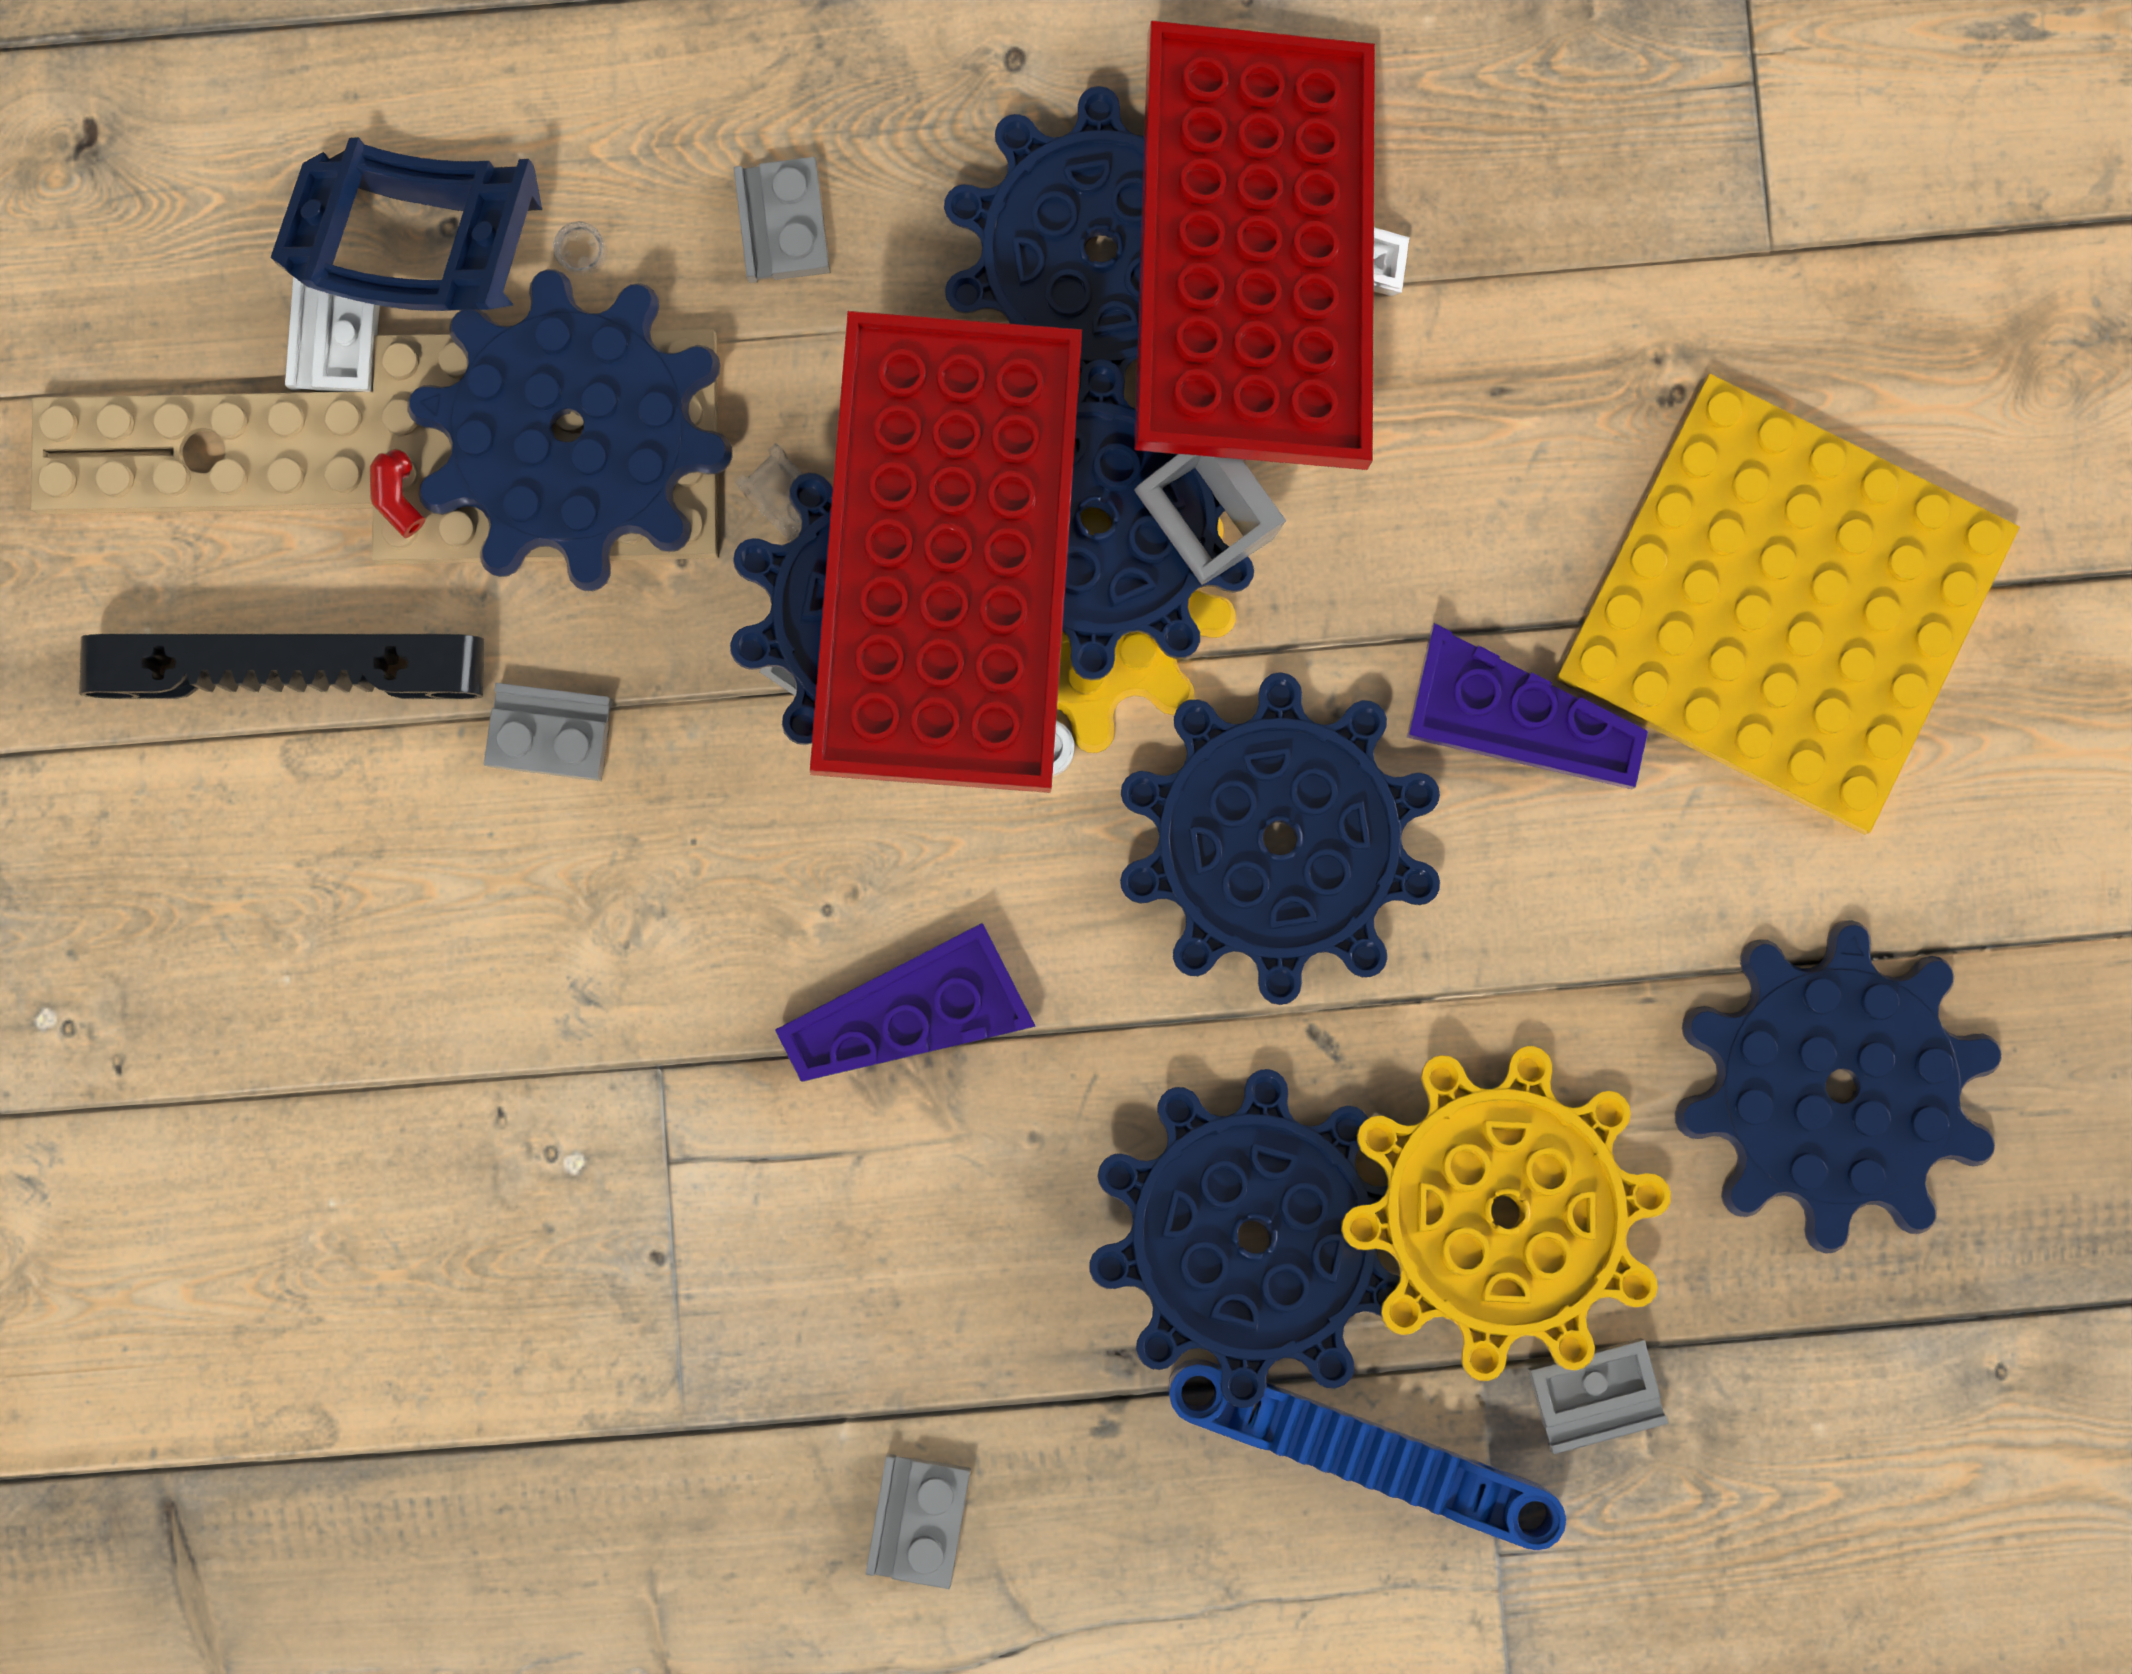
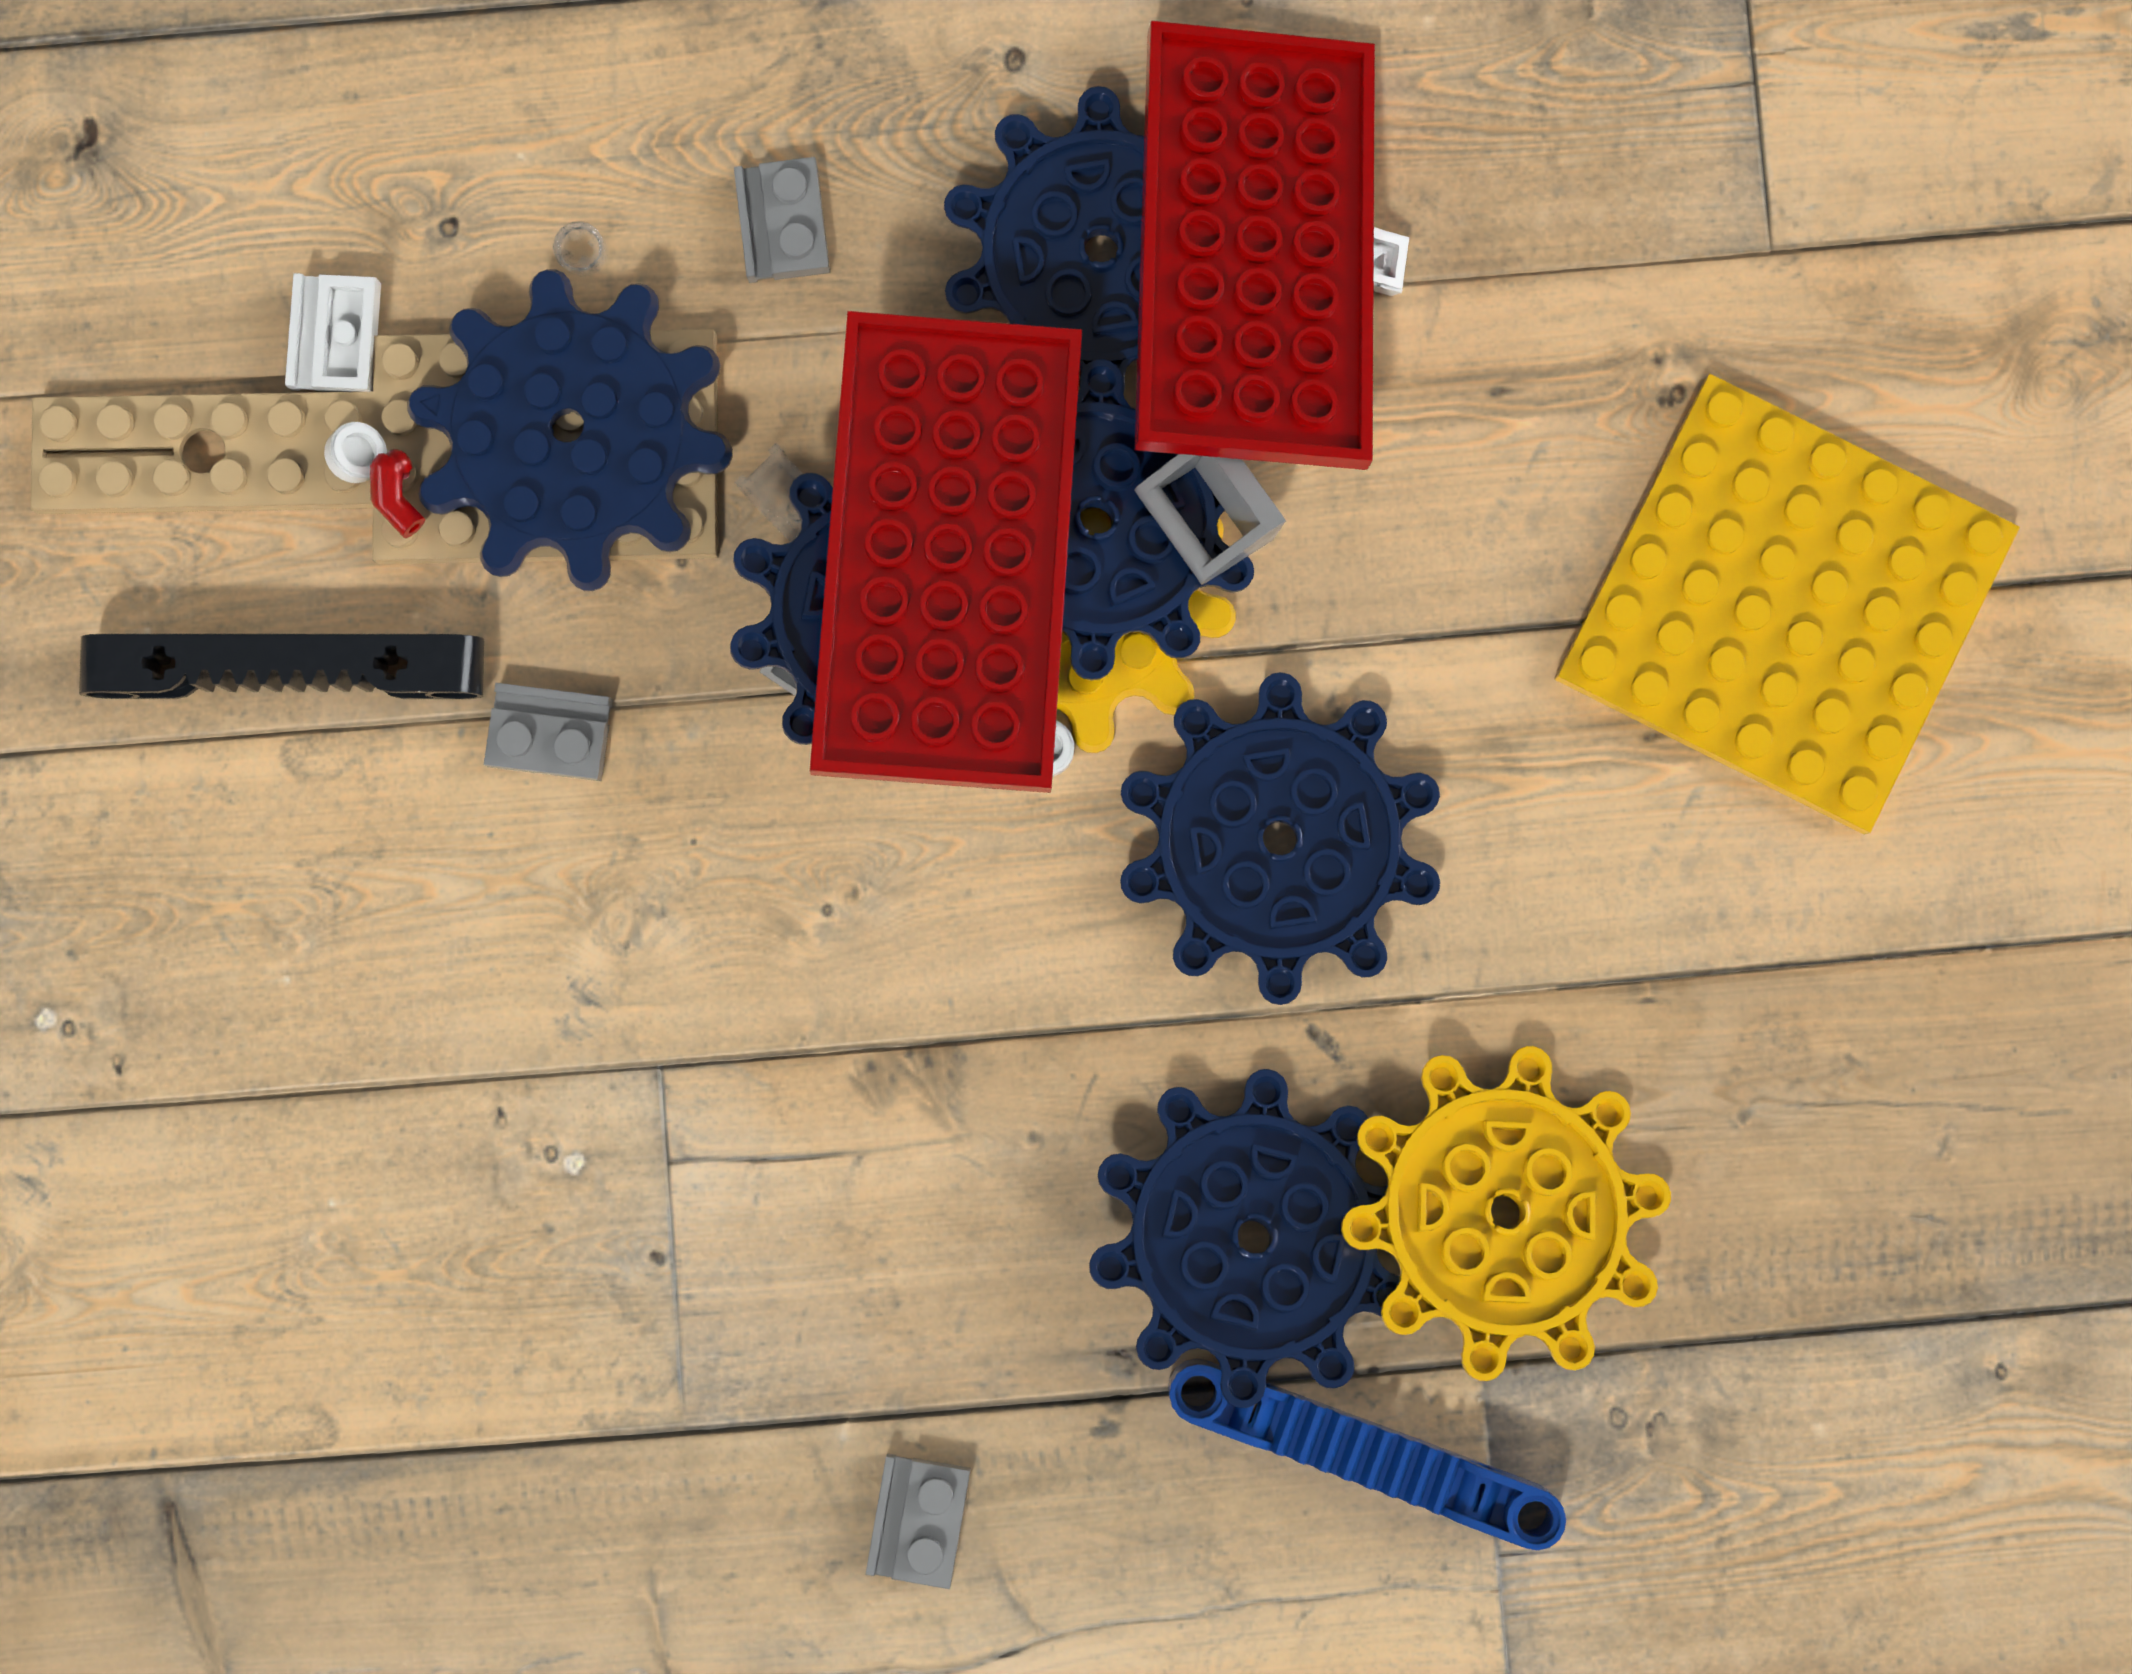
(352, 450): none -> white tile
(483, 249): dark blue wedge -> none
(921, 1006): dark purple wing -> none
(1499, 711): dark purple wing -> none
(1602, 1400): light grey plate -> none
(1775, 1098): dark blue plate -> none

